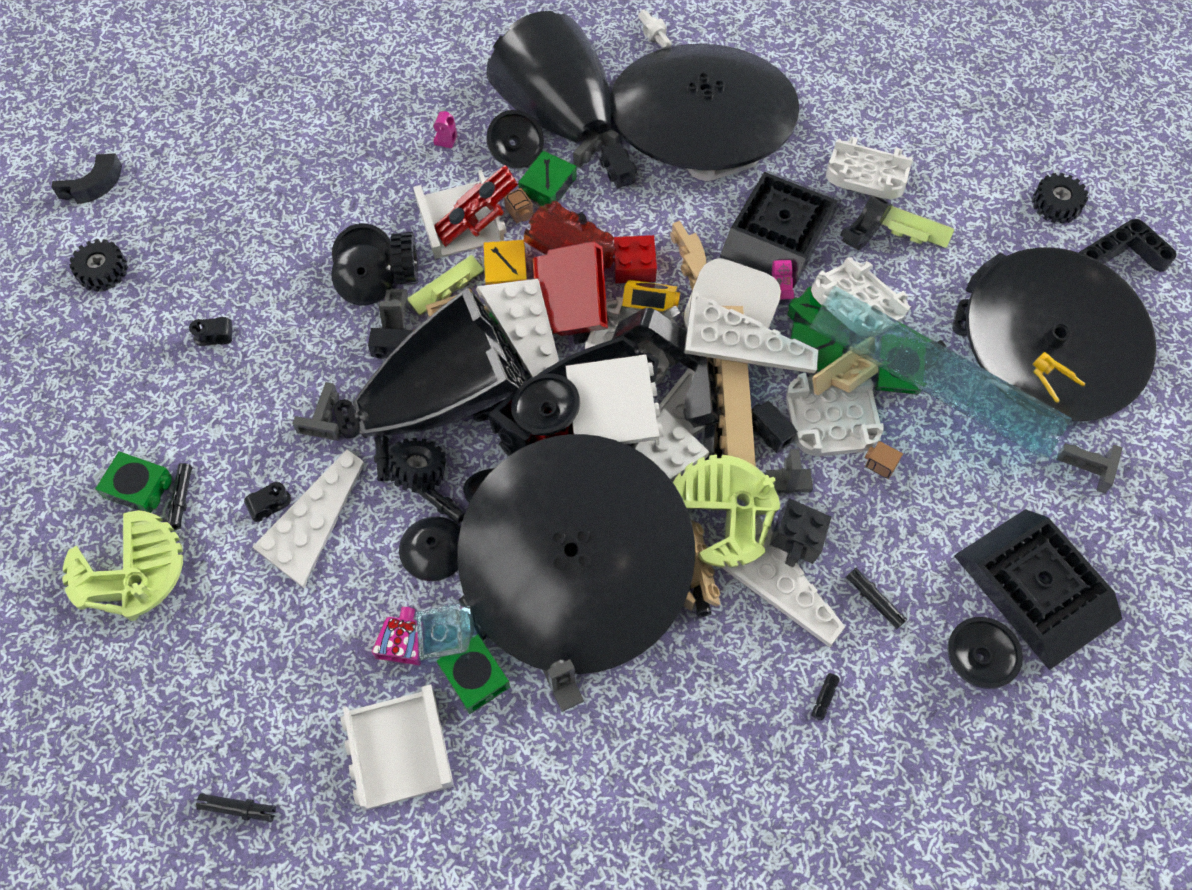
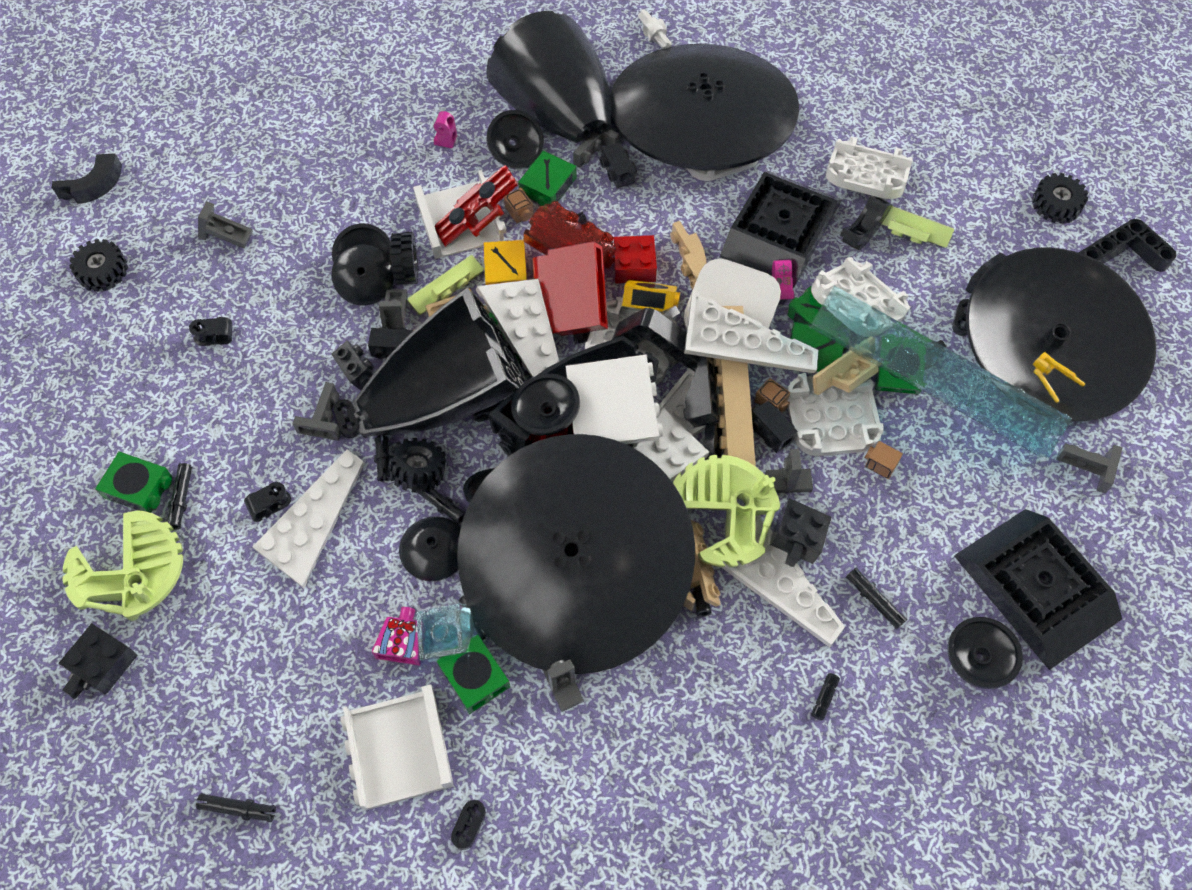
(95, 662): none -> black hinge
(221, 227): none -> dark grey bracket
(353, 364): none -> black brick
(474, 827): none -> black beam
(774, 393): none -> medium nougat brick

